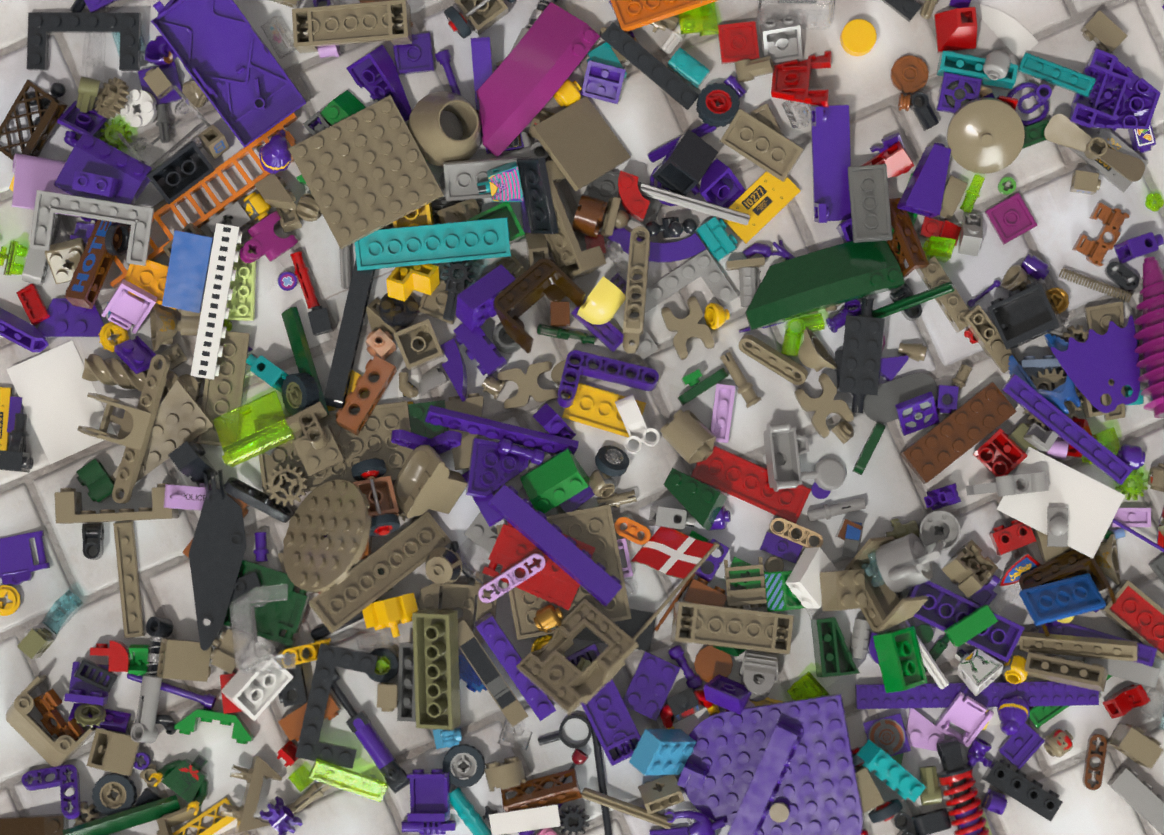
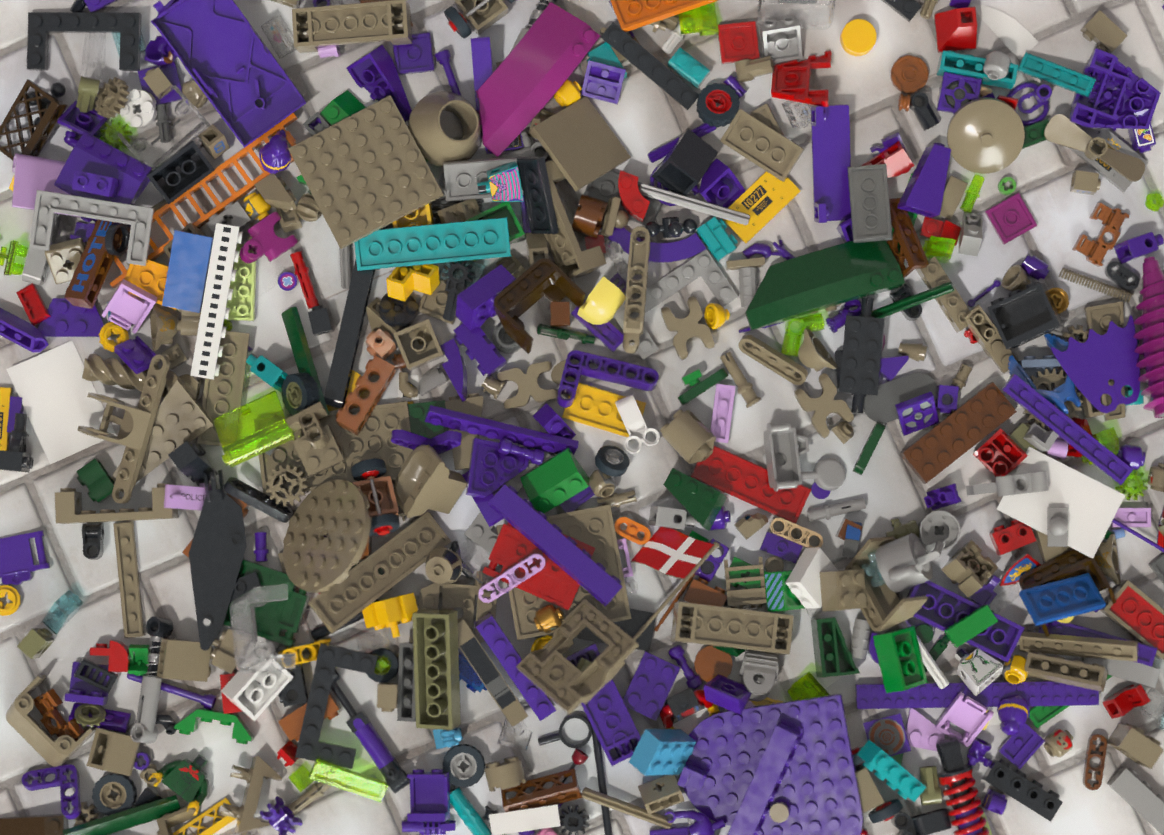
(398, 361): none -> reddish brown plate
(750, 524): none -> dark tan rock

